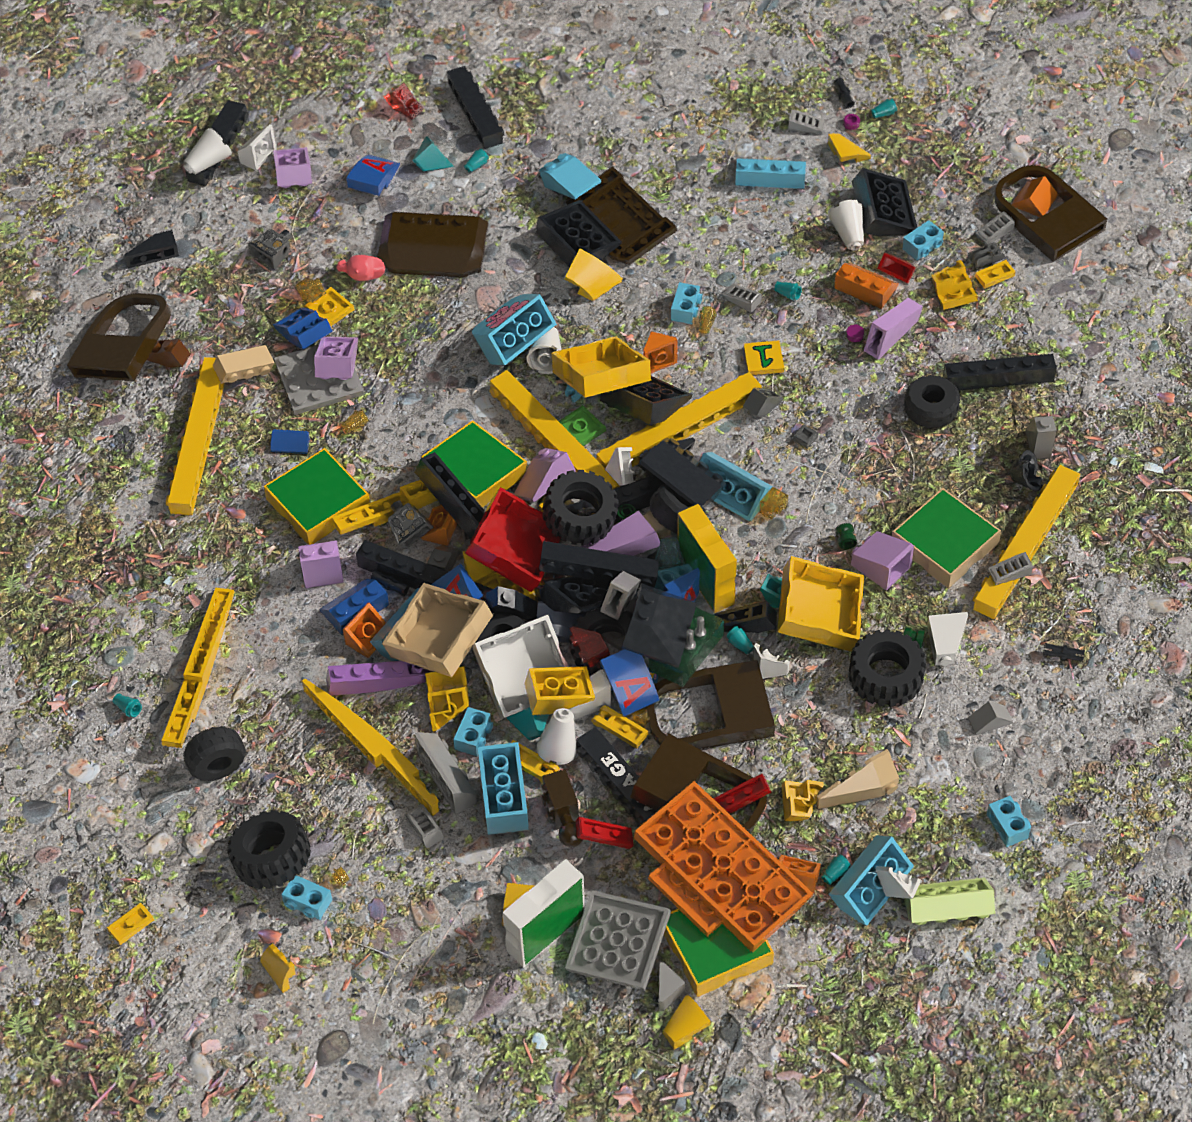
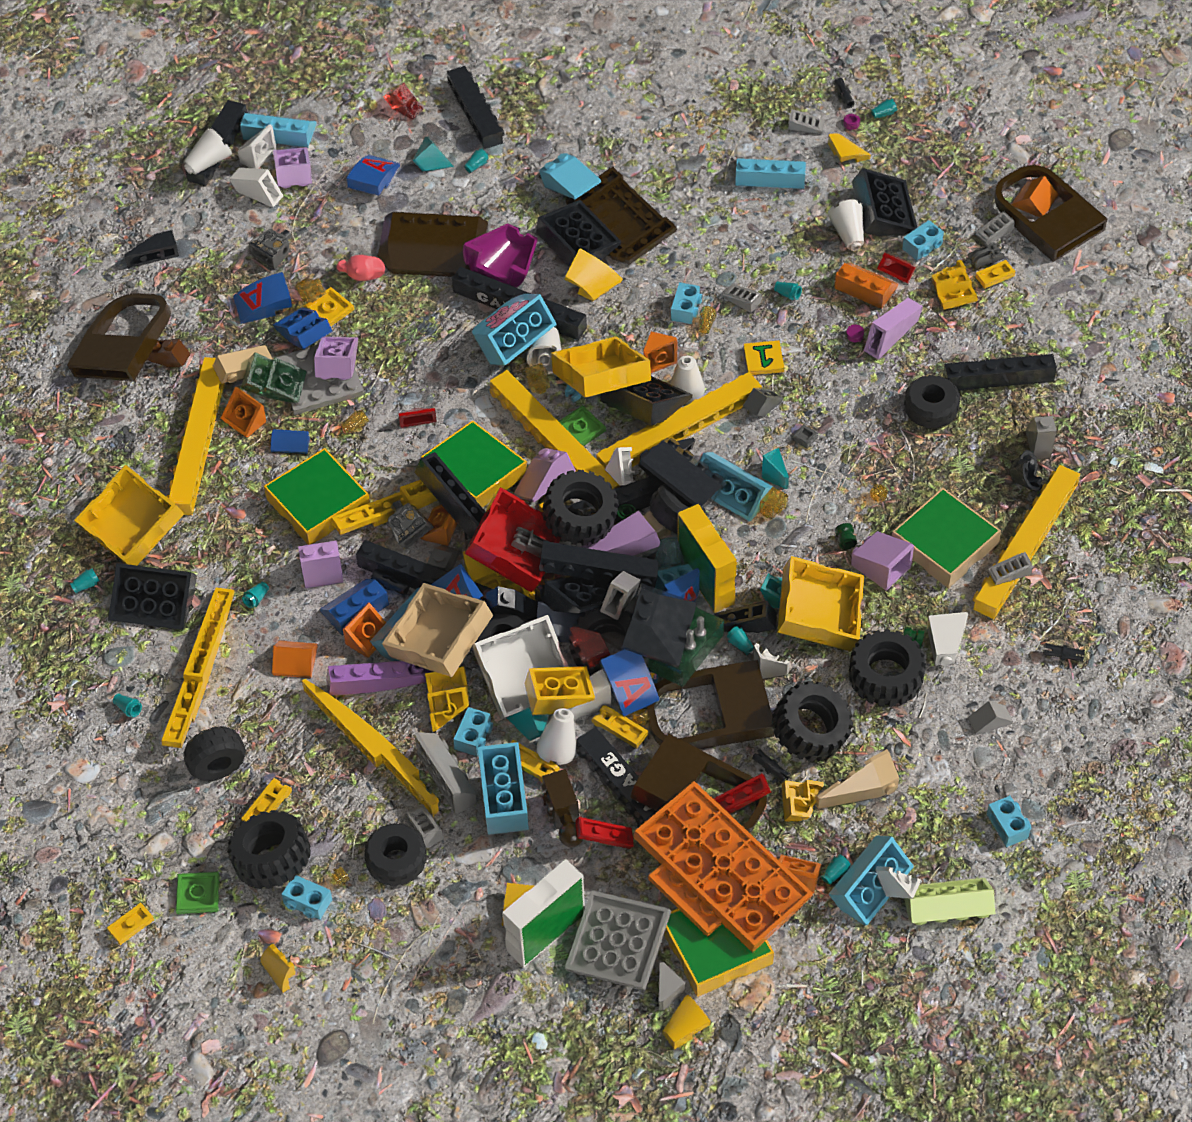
(85, 580): none -> teal cone
(129, 517): none -> yellow tile
(151, 596): none -> black slope
(197, 892): none -> bright green tile
(244, 413): none -> orange slope
(254, 595): none -> teal cone
(257, 185): none -> white slope
(262, 298): none -> blue slope
(268, 800): none -> yellow plate
(273, 378): none -> clear green slope
(286, 130): none -> medium azure slope
(294, 659): none -> orange slope
(395, 871): none -> black tyre
(417, 417): none -> red slope
(495, 294): none -> black brick
(501, 254): none -> magenta cone
(528, 542): none -> dark grey arm
(538, 378): none -> clear yellow brick
(688, 378): none -> white cone
(771, 766): none -> black pin
(774, 469): none -> teal slope
(825, 704): none -> black tyre
(878, 492): none -> clear yellow plate

